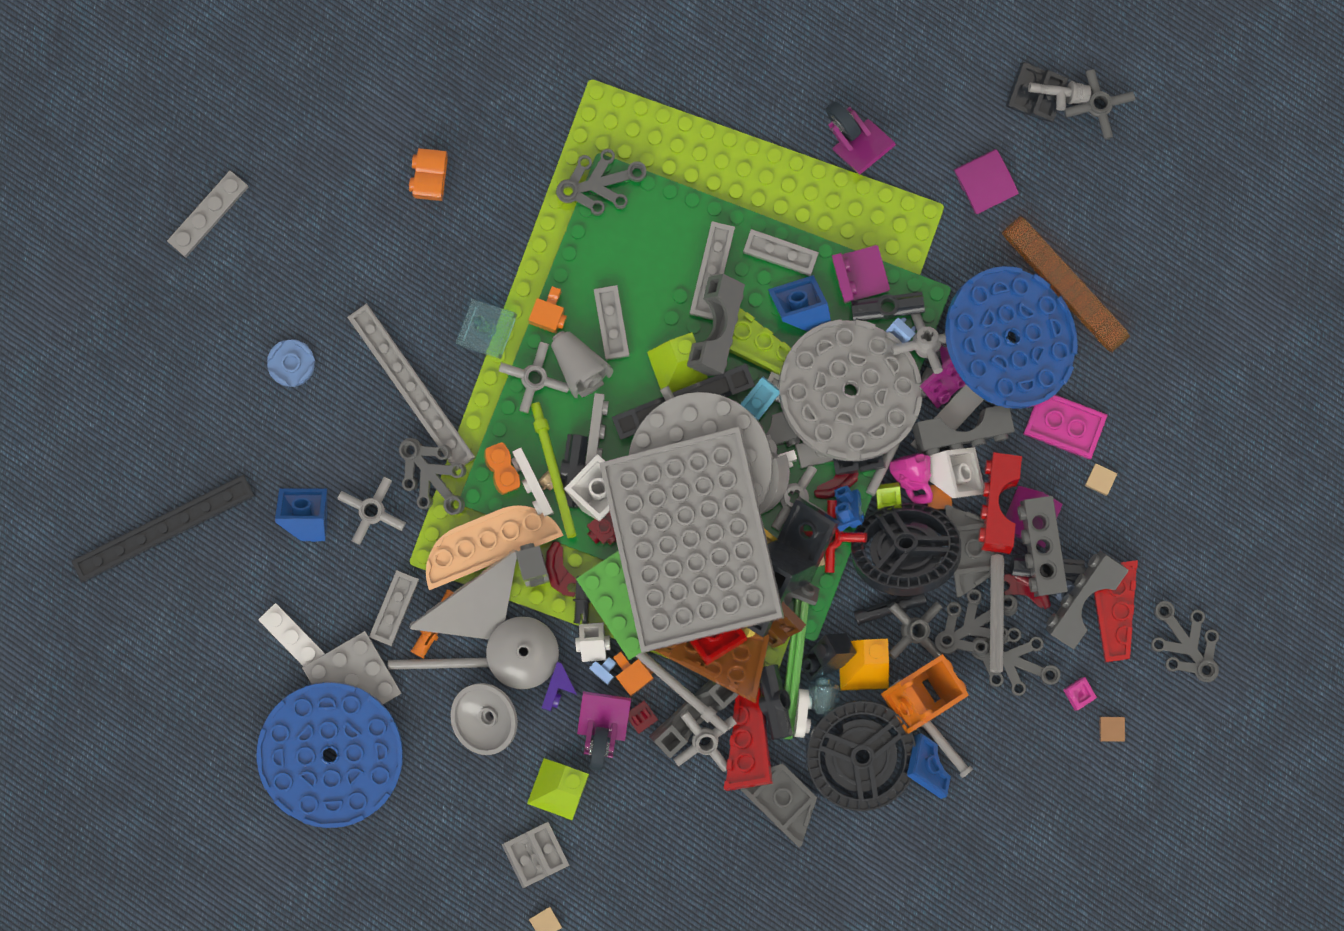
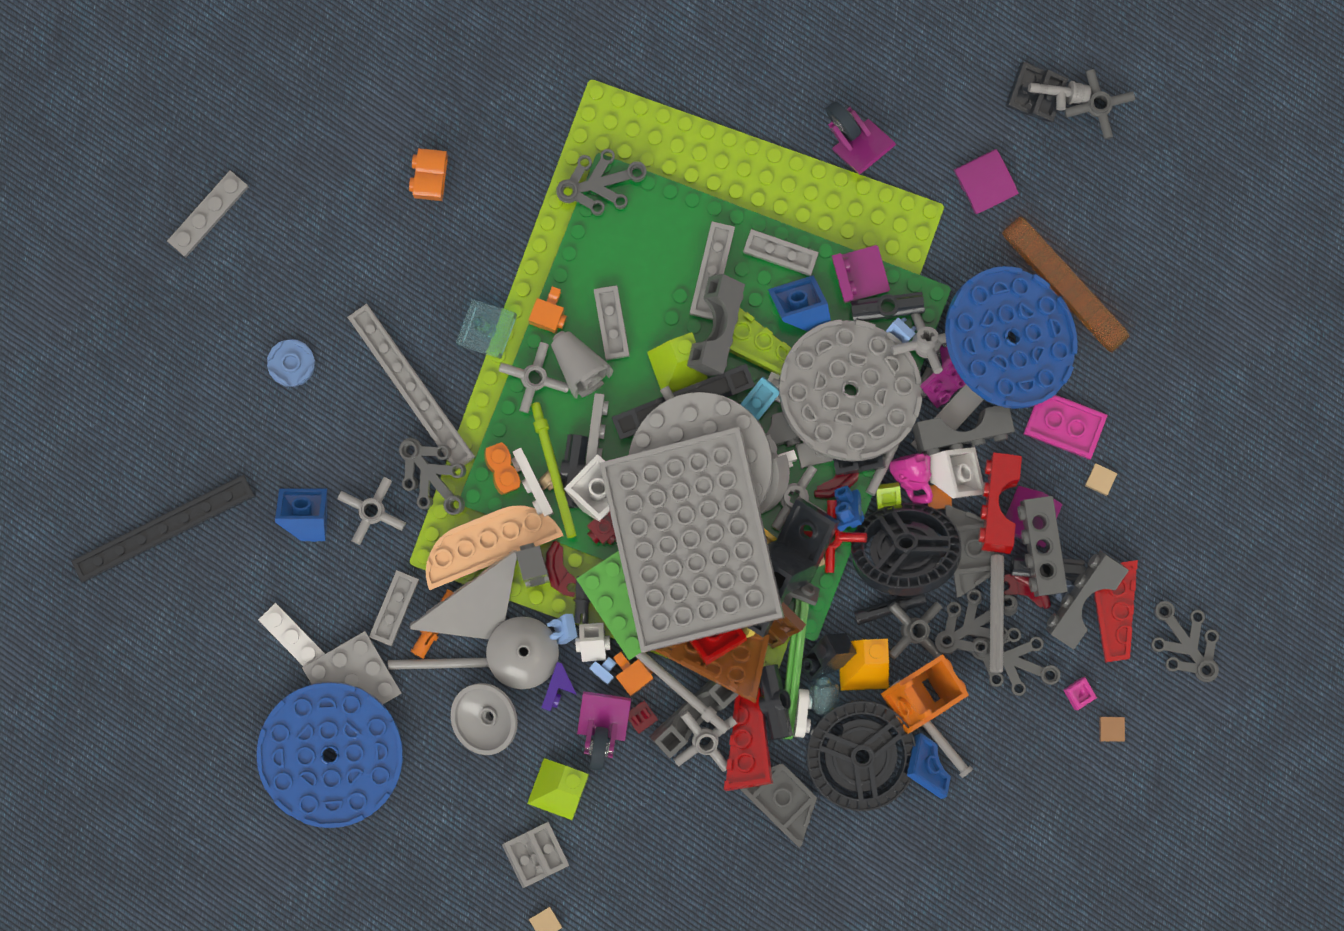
(564, 629): none -> light blue tile

